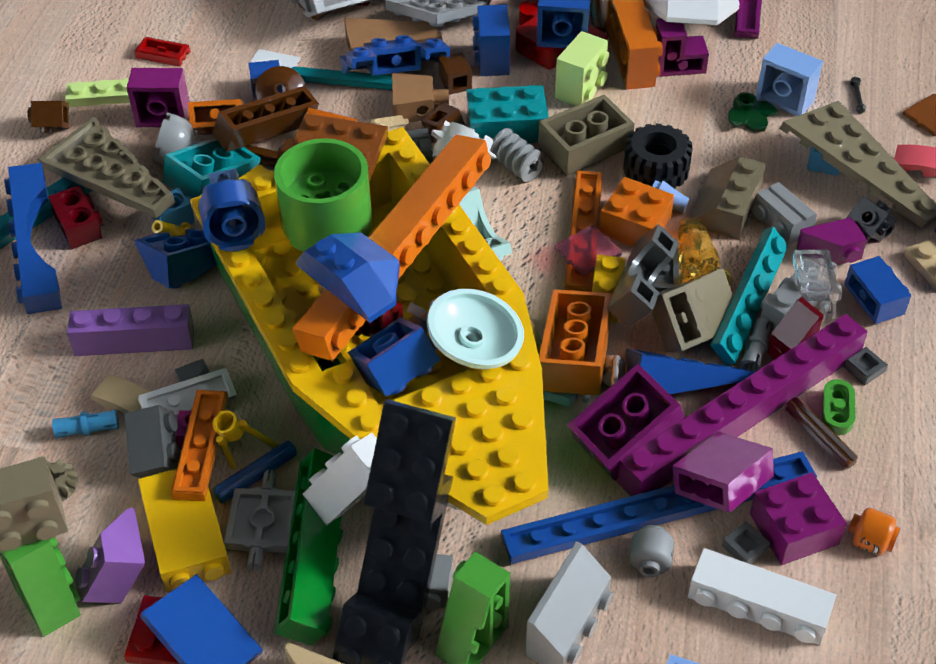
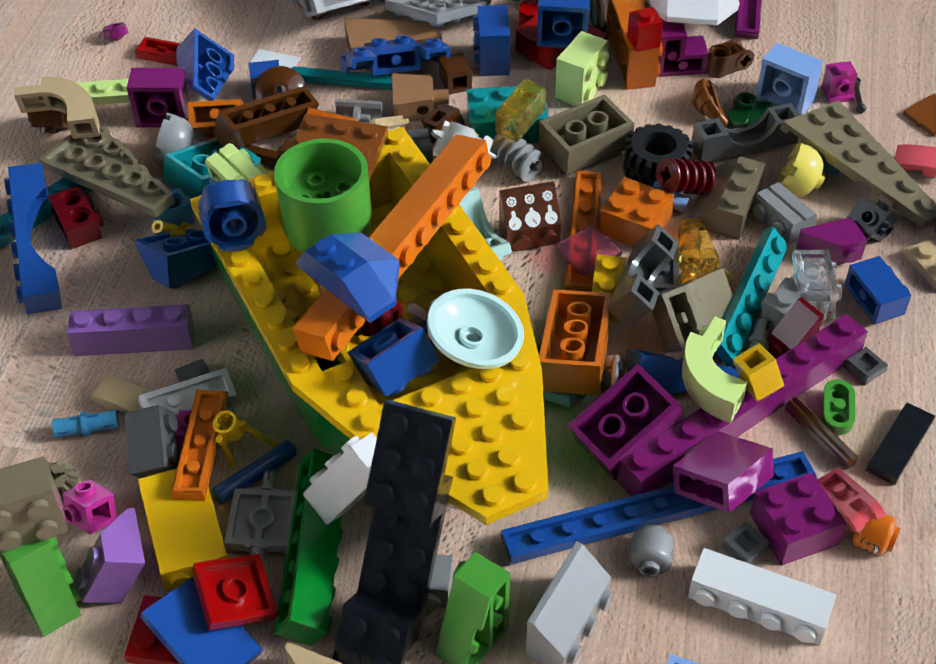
(61, 96): none -> tan arch
(89, 506): none -> dark pink brick
(115, 31): none -> magenta tile
(204, 64): none -> blue wedge
(232, 165): none -> yellowish green brick
(234, 591): none -> red plate
(359, 109): none -> light grey hips
(520, 110): none -> clear yellow brick
(530, 216): none -> copper slope
(644, 29): none -> red brick
(686, 176): none -> dark red piece
(704, 380): none -> yellowish green arch
(707, 101): none -> dark orange piece
(715, 142): none -> dark grey arch
(728, 58): none -> reddish brown piece
(759, 371): none -> yellow brick
(802, 171): none -> light yellow cylinder
(839, 82): none -> dark pink brick
(851, 499): none -> coral plate
(900, 443): none -> black tile

